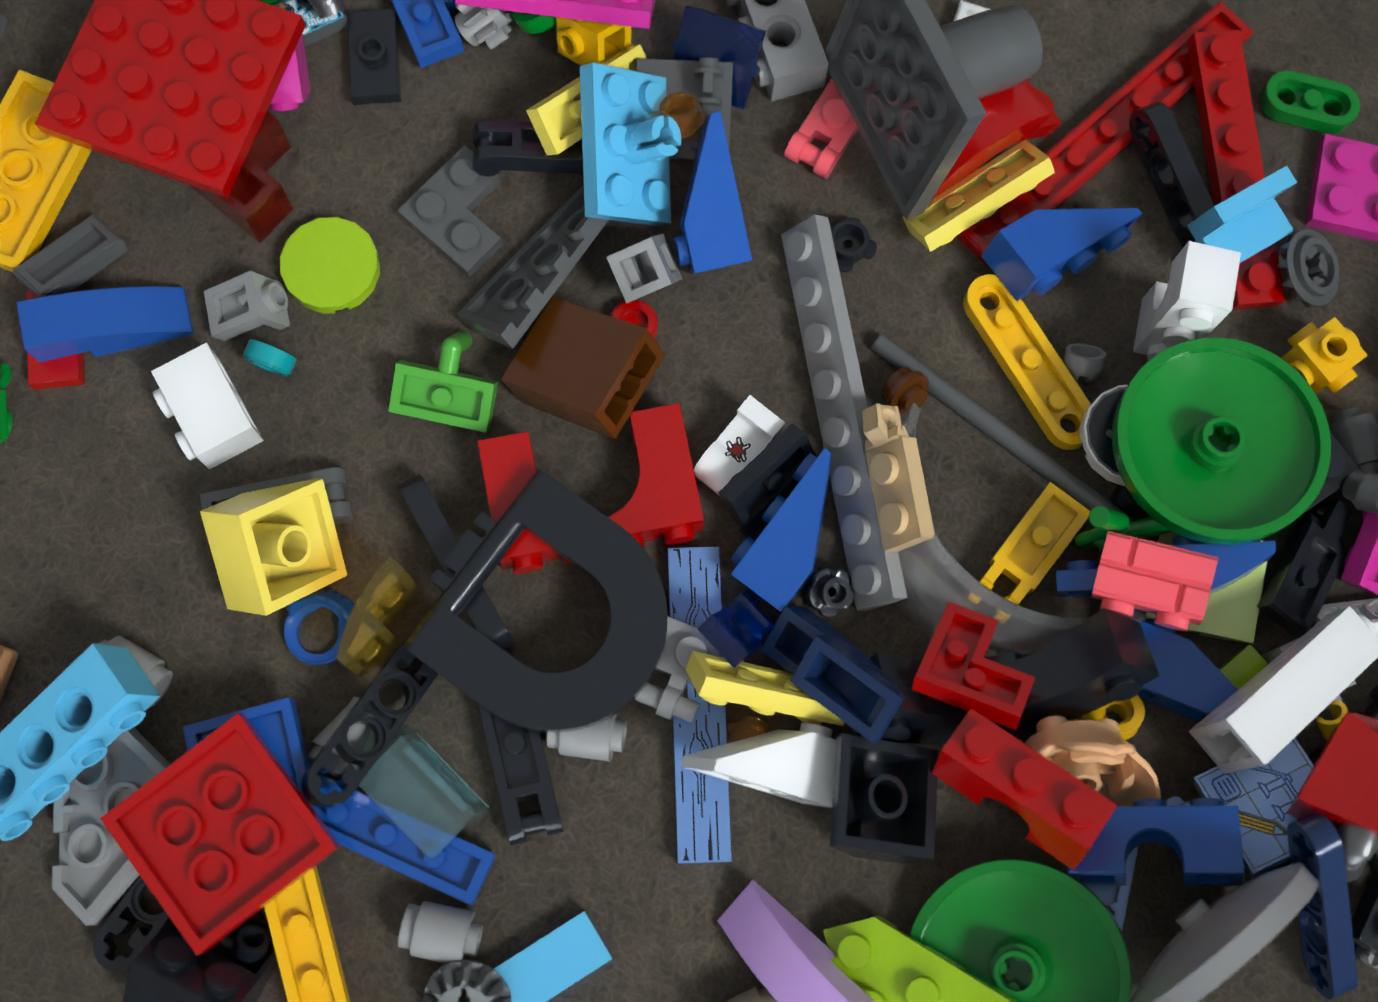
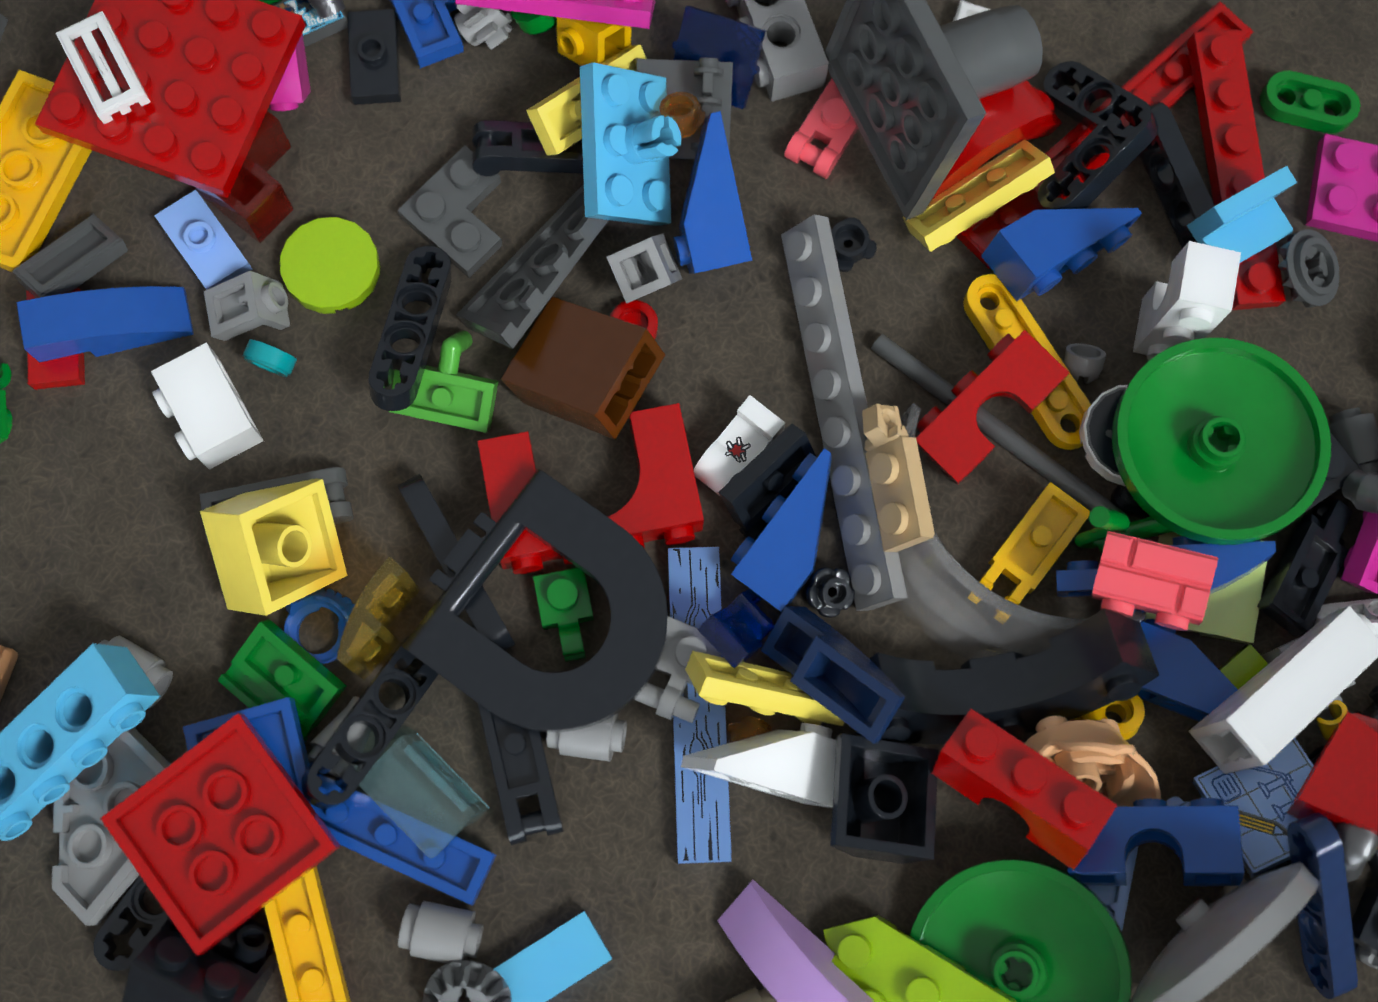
(120, 100): none -> white tile
(202, 240): none -> light blue plate
(276, 668): none -> green plate
(411, 326): none -> black beam
(563, 605): none -> green plate
(905, 388): reddish brown plate -> none
(962, 676): red plate -> none
(1018, 371): none -> red arch
(1107, 134): none -> black beam
(1325, 355): yellow brick -> none

